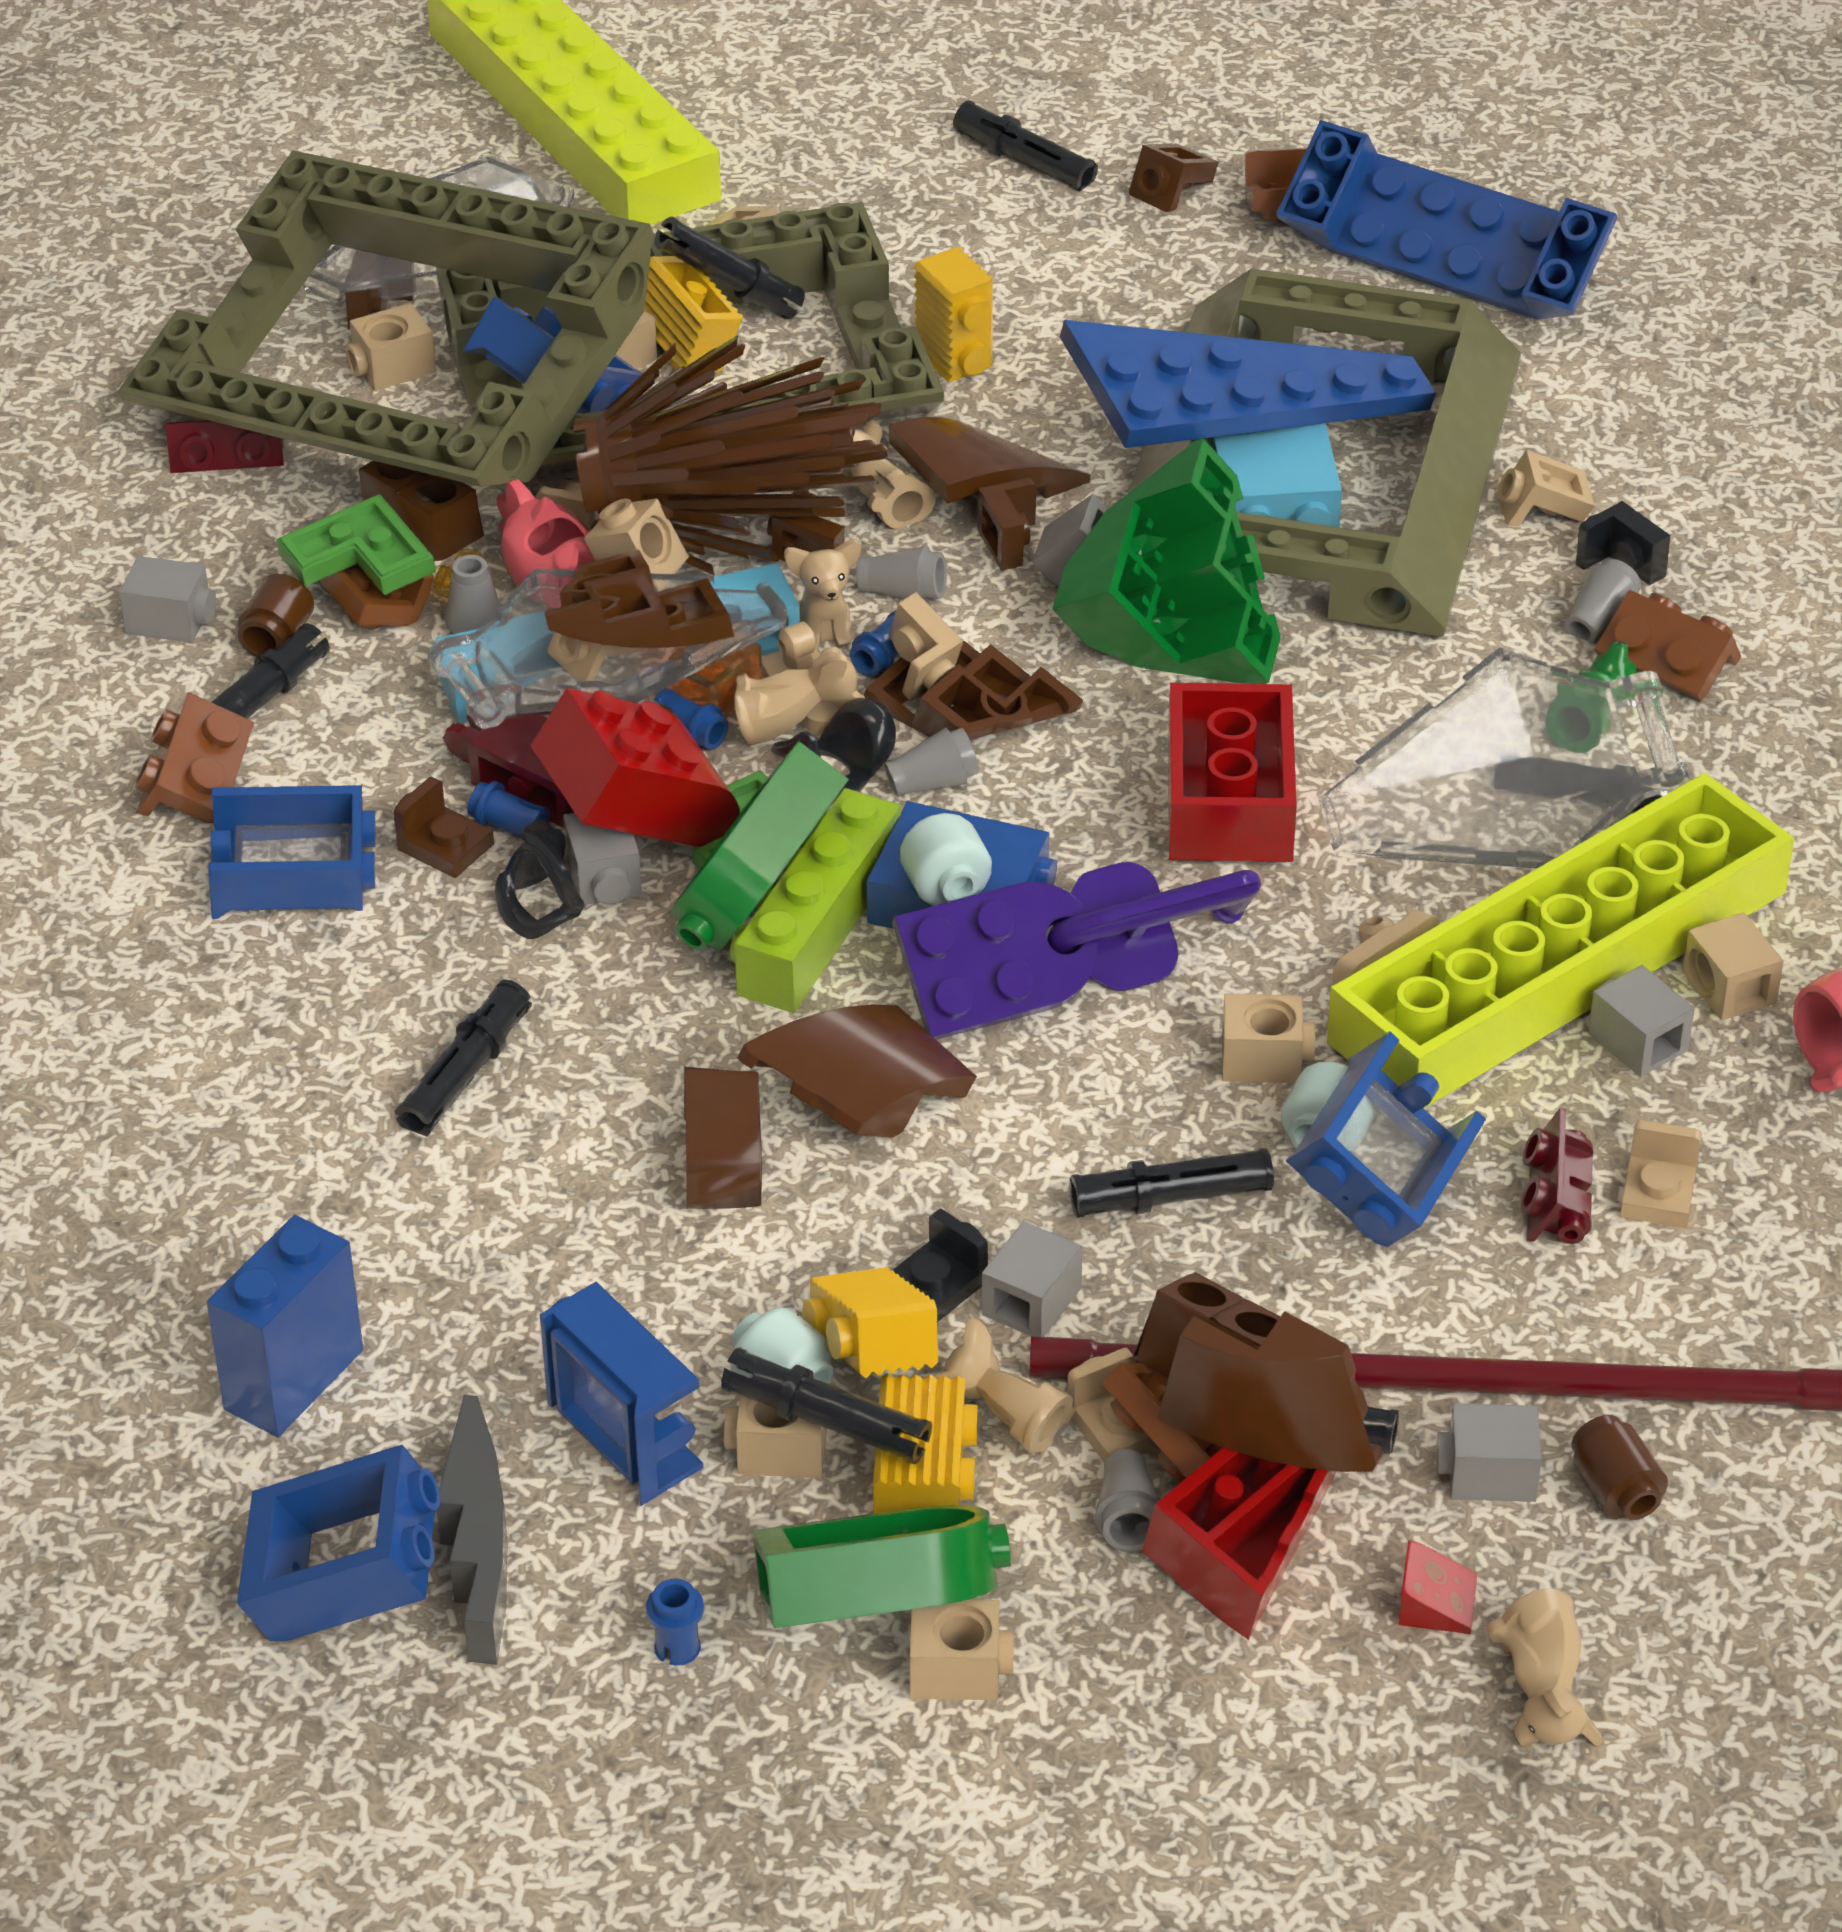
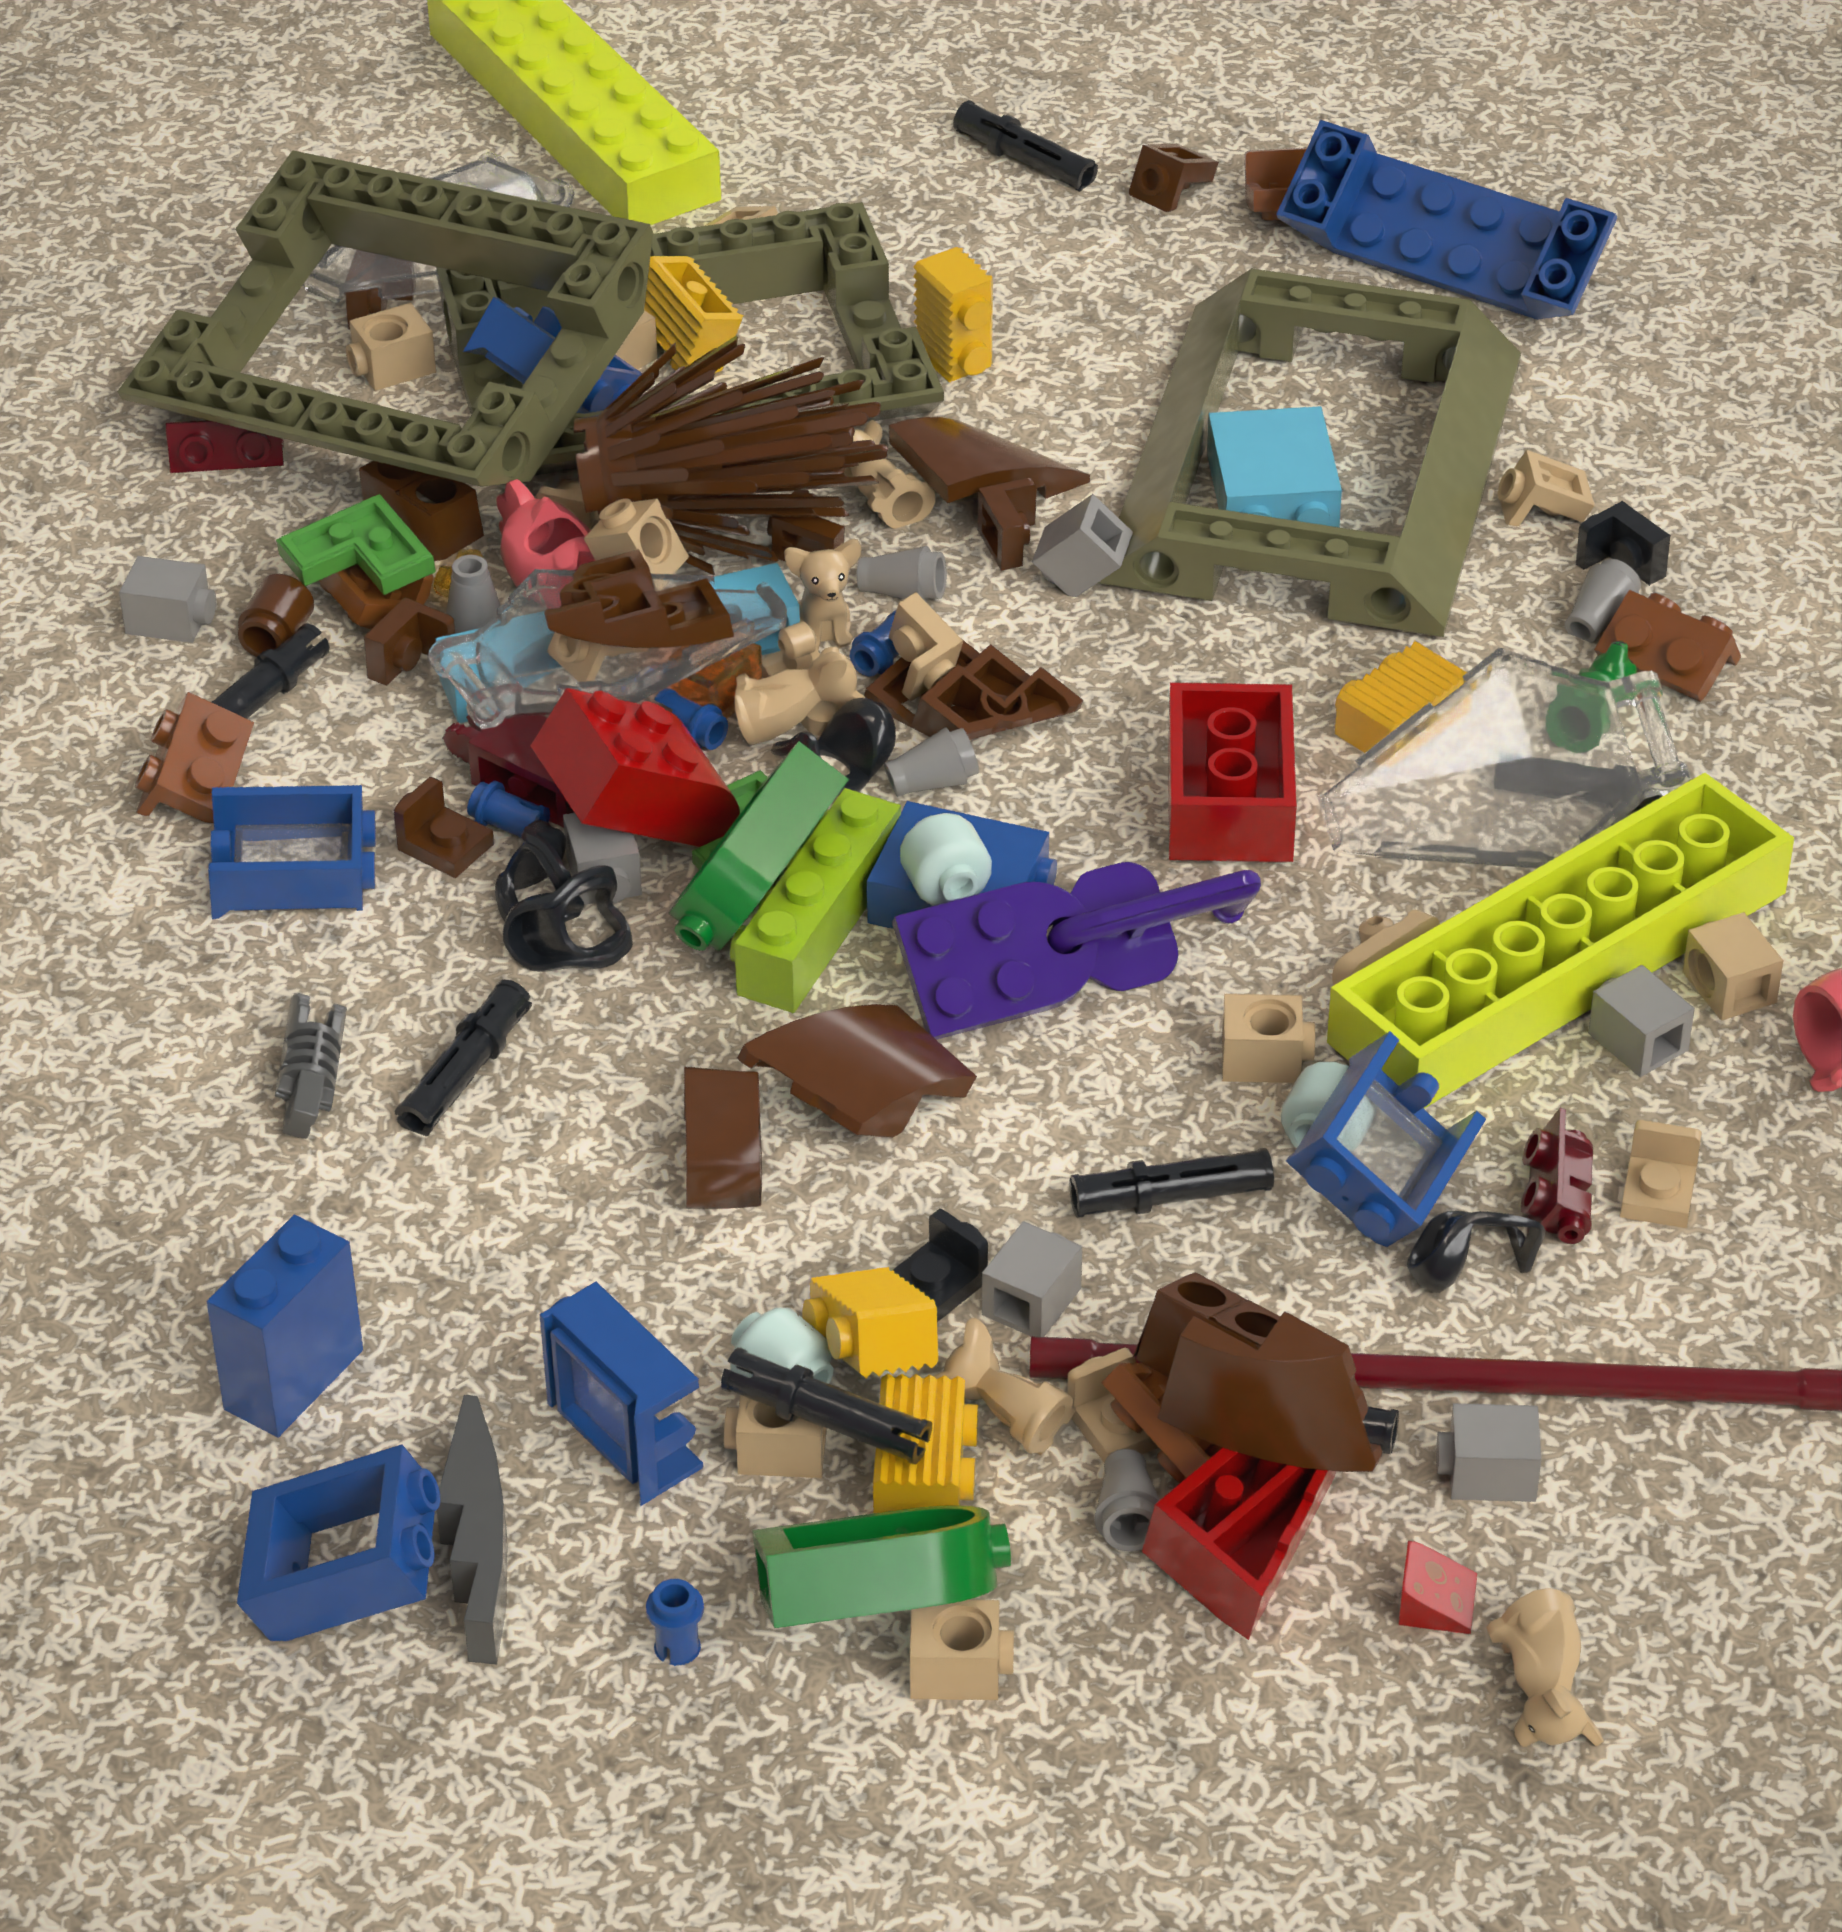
(308, 1065): none -> dark grey hinge
(401, 638): none -> reddish brown bracket
(538, 933): none -> black piece
(747, 277): black pin -> none
(1174, 578): green brick -> none
(1207, 386): blue wing -> none
(1392, 694): none -> yellow brick
(1445, 1242): none -> black piece
(1618, 1468): reddish brown brick -> none

